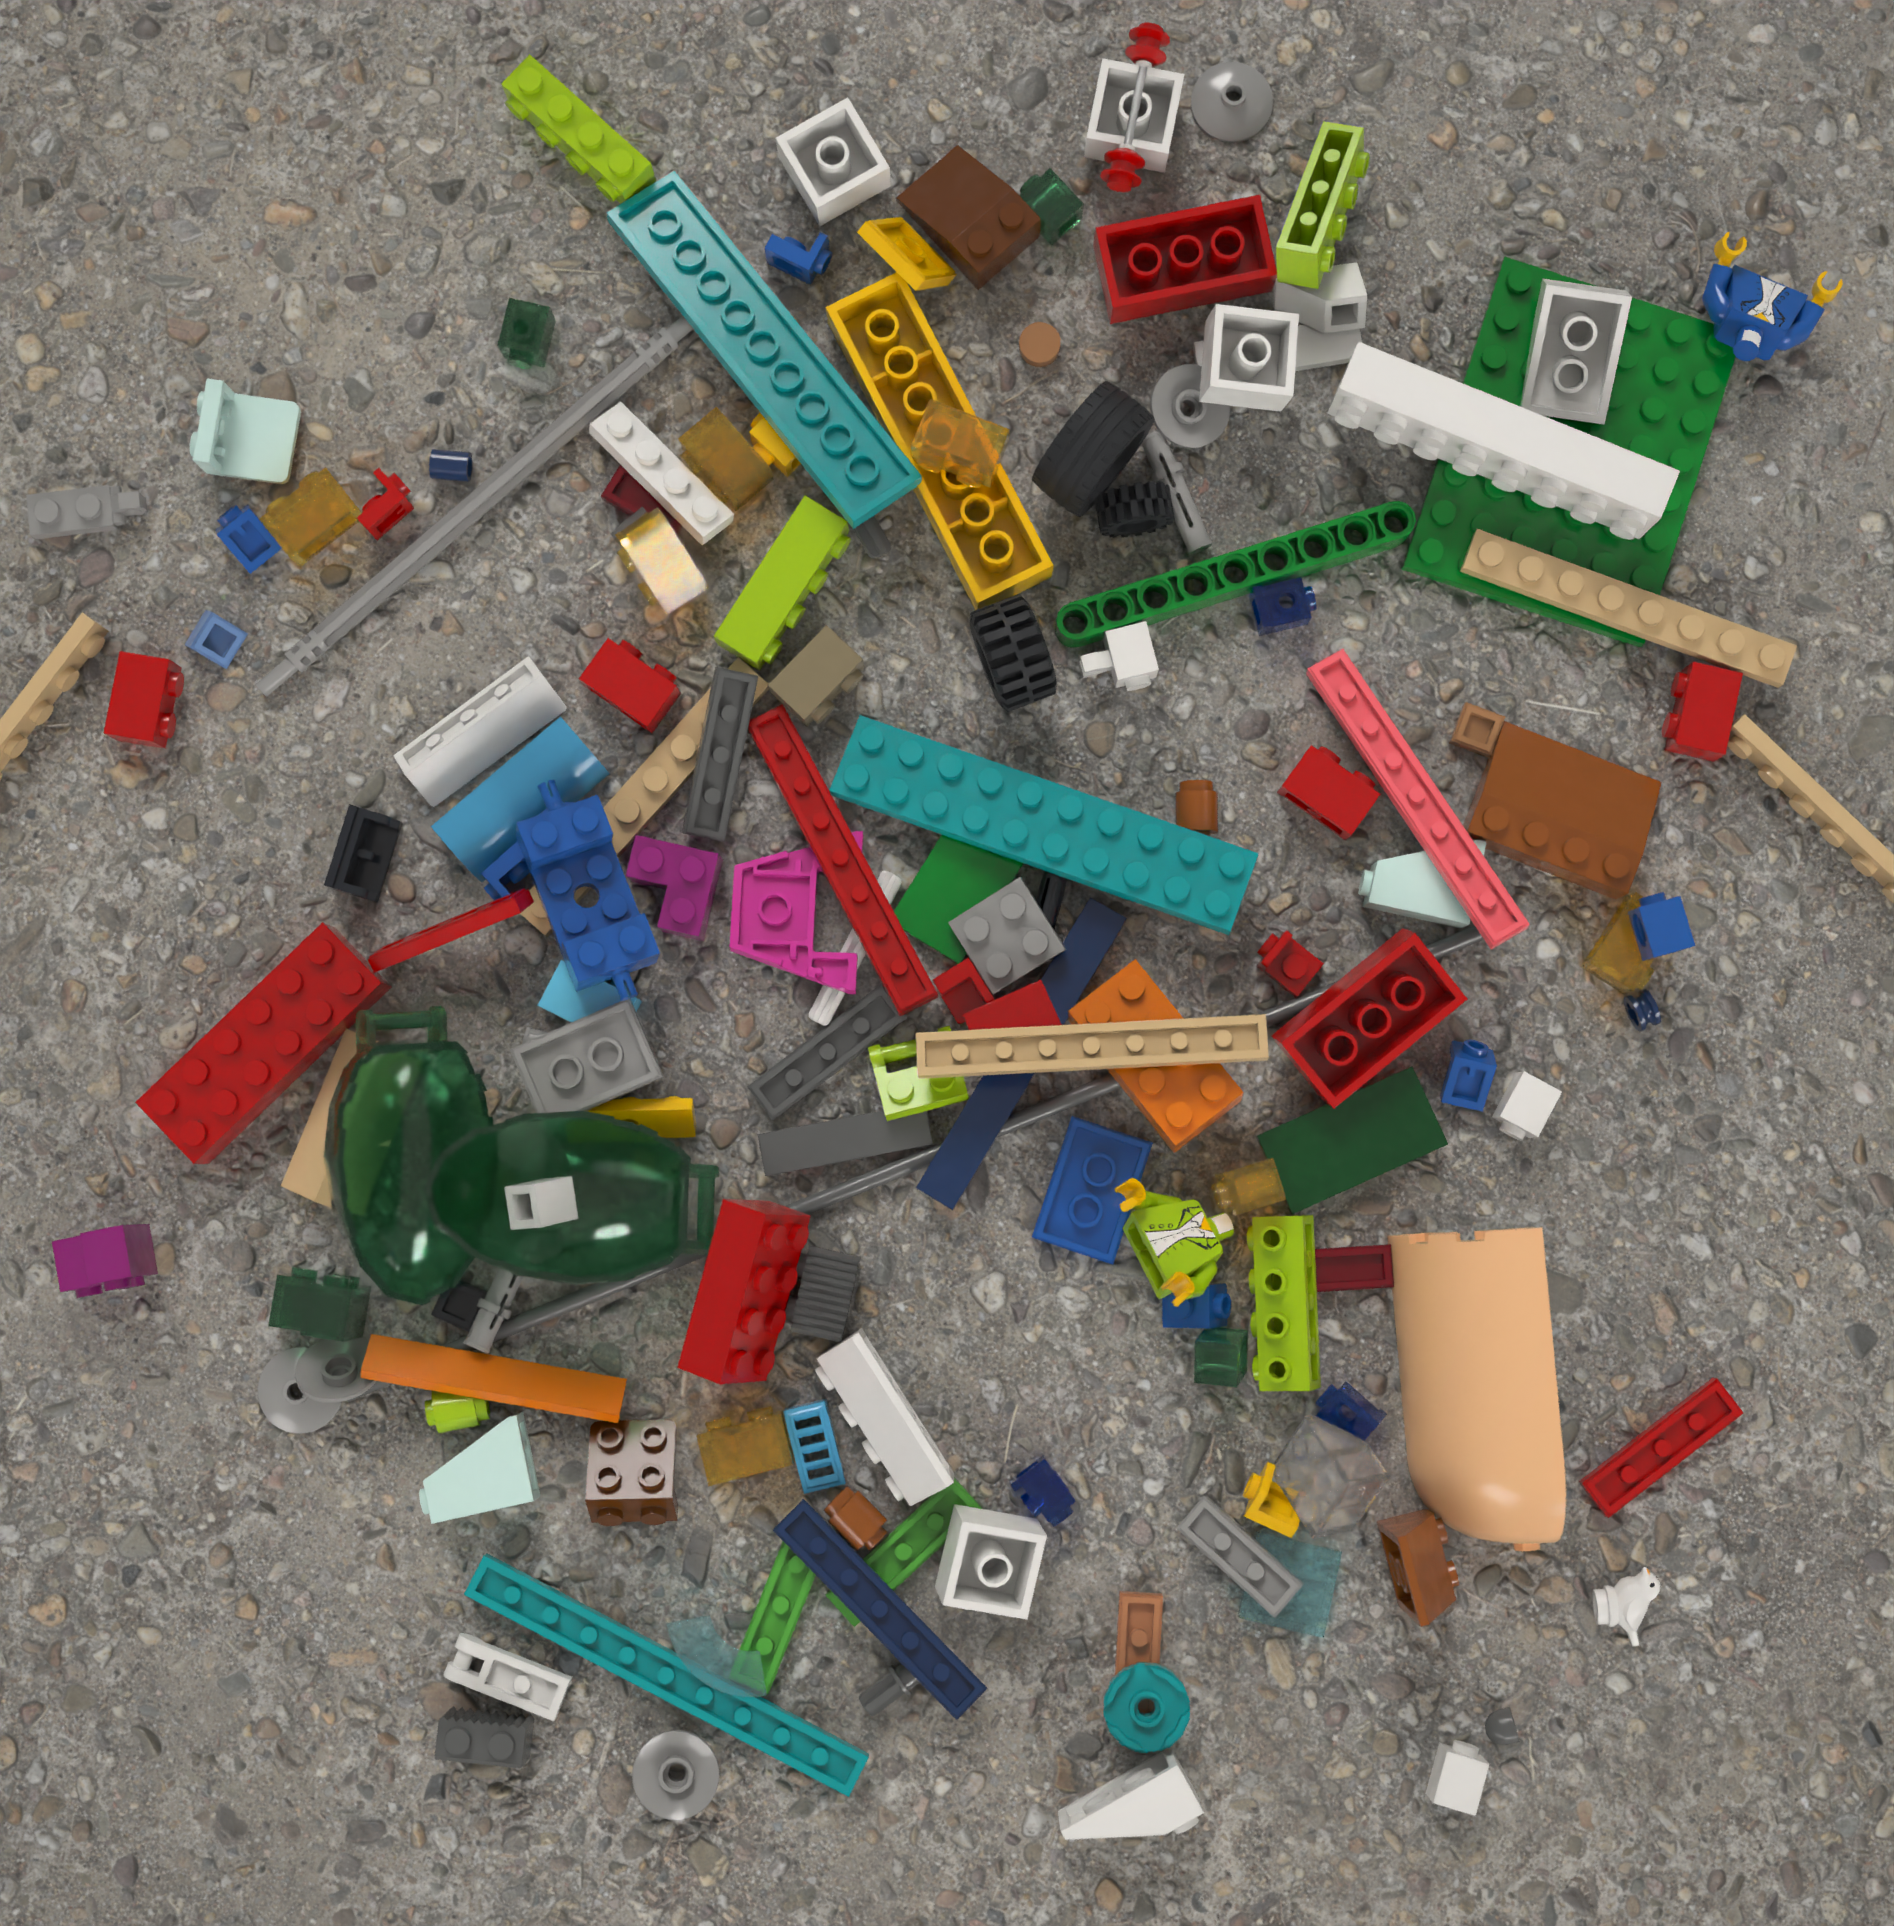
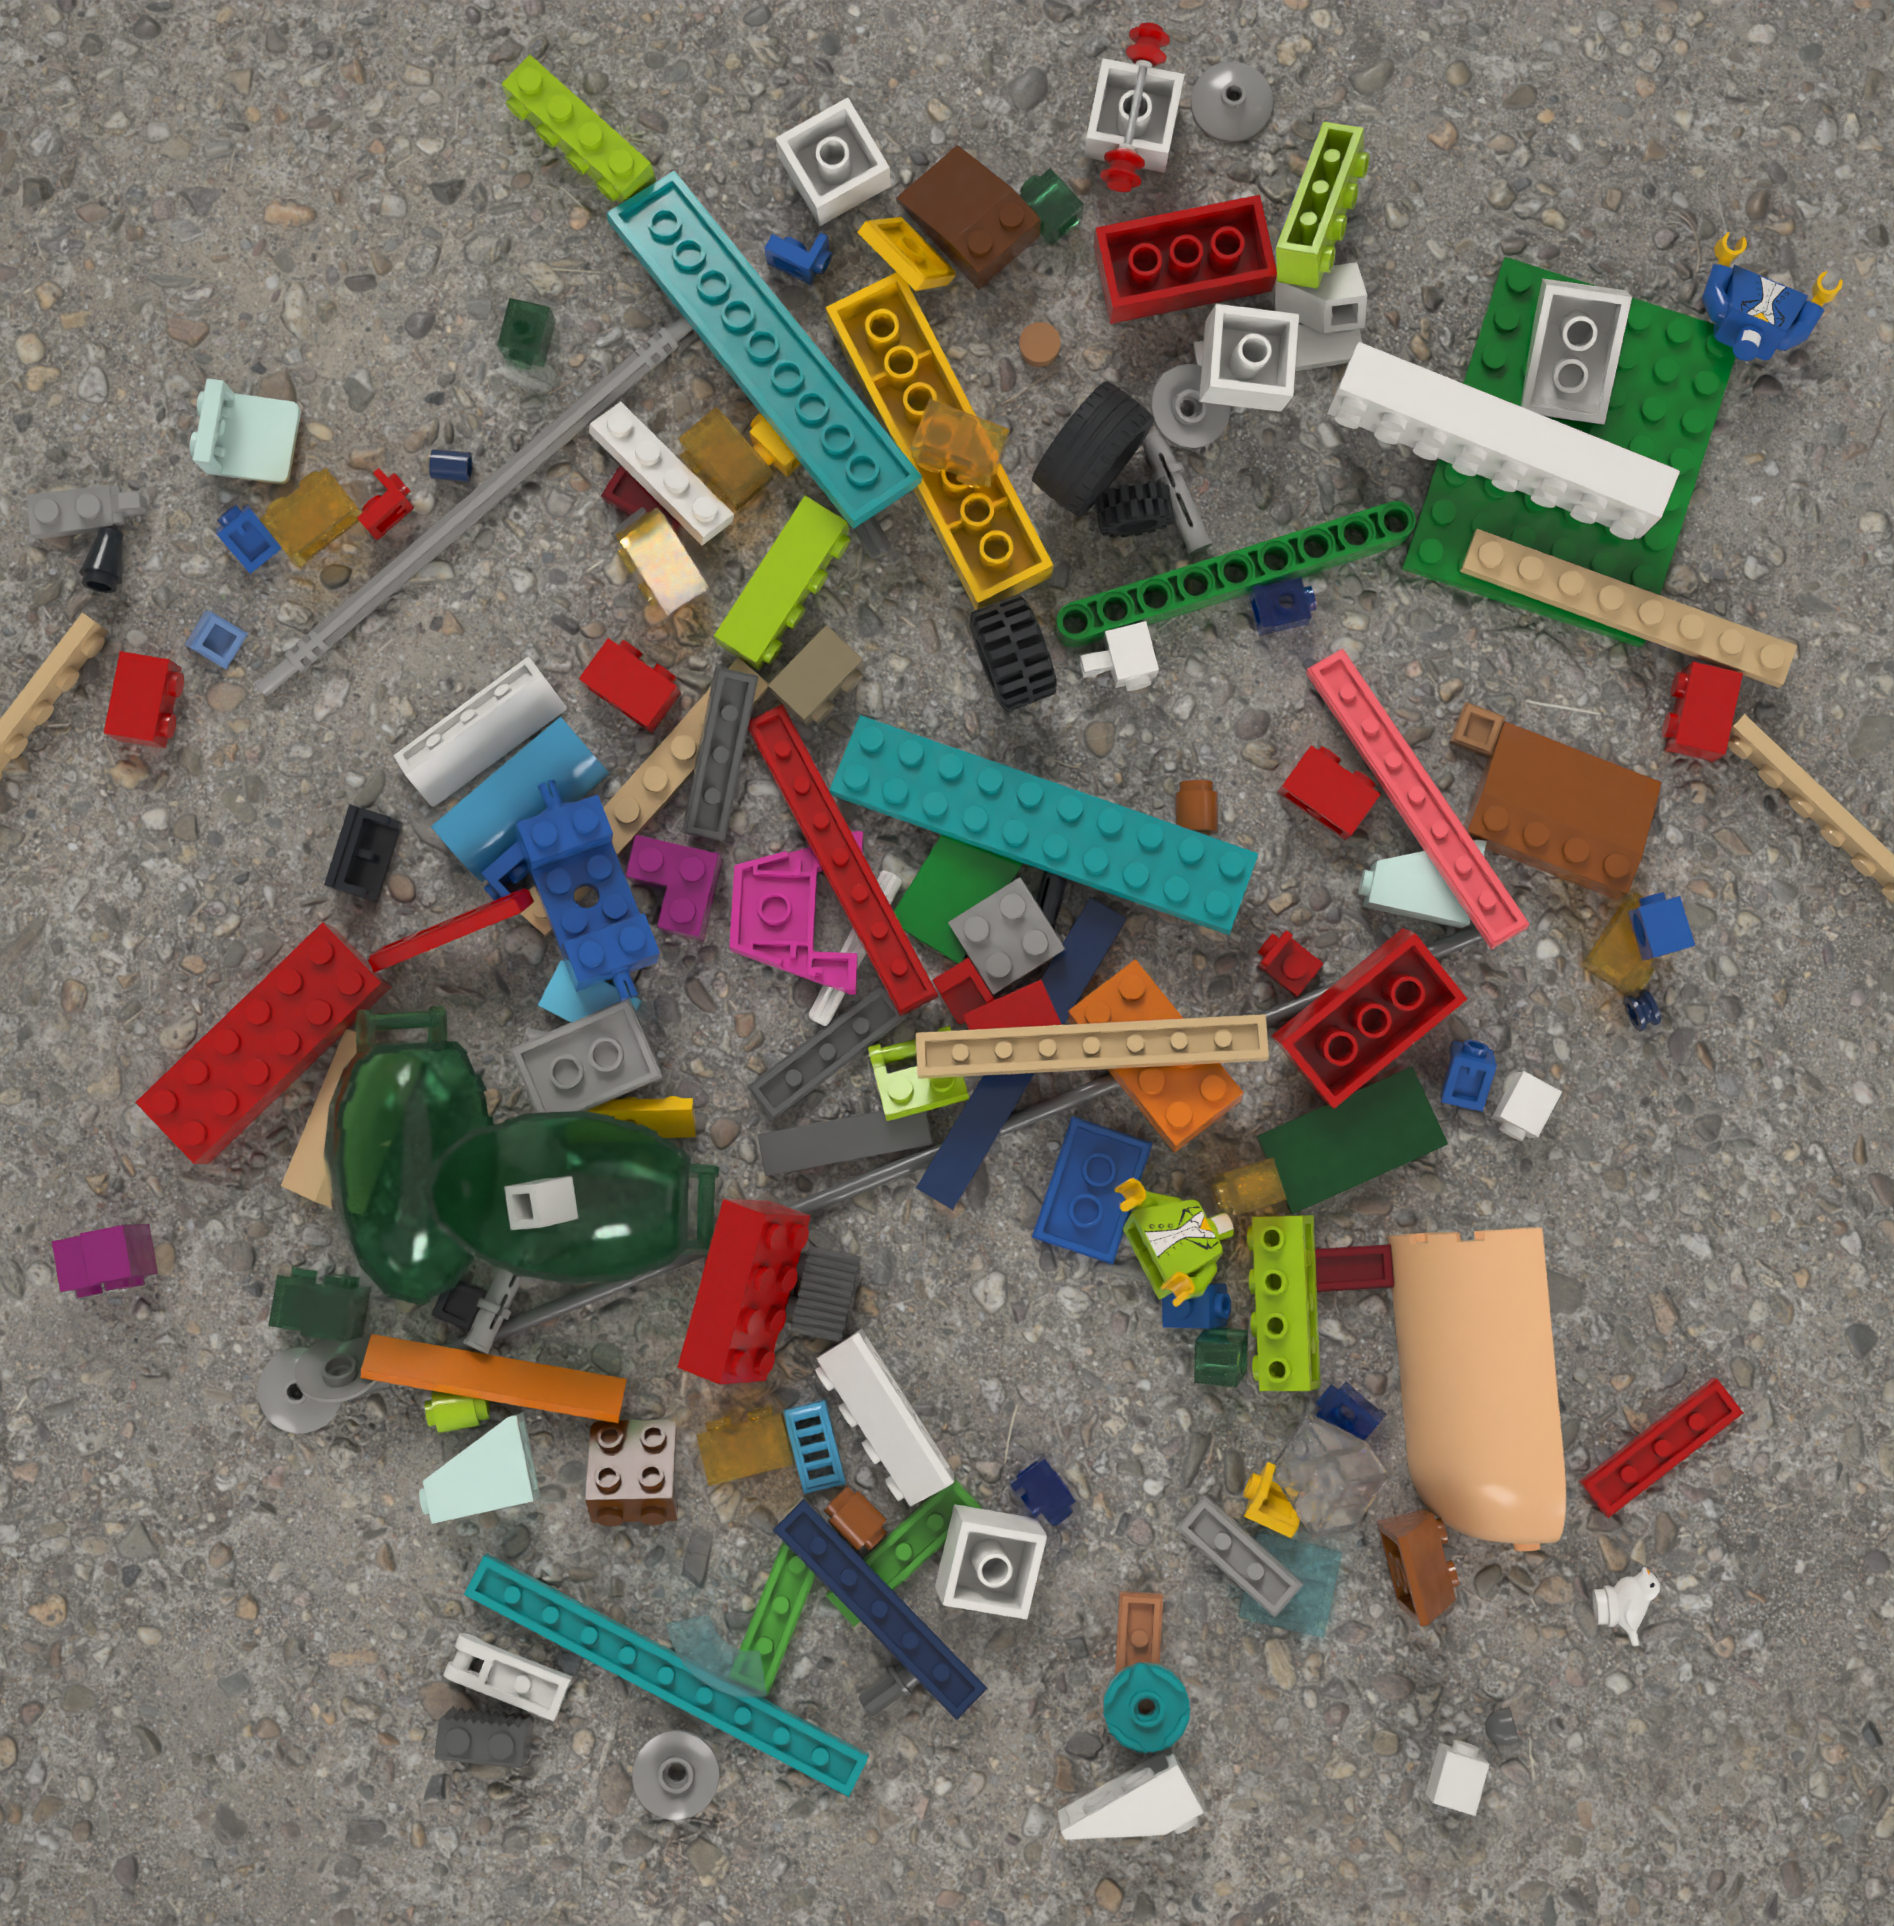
(104, 562): none -> black cone

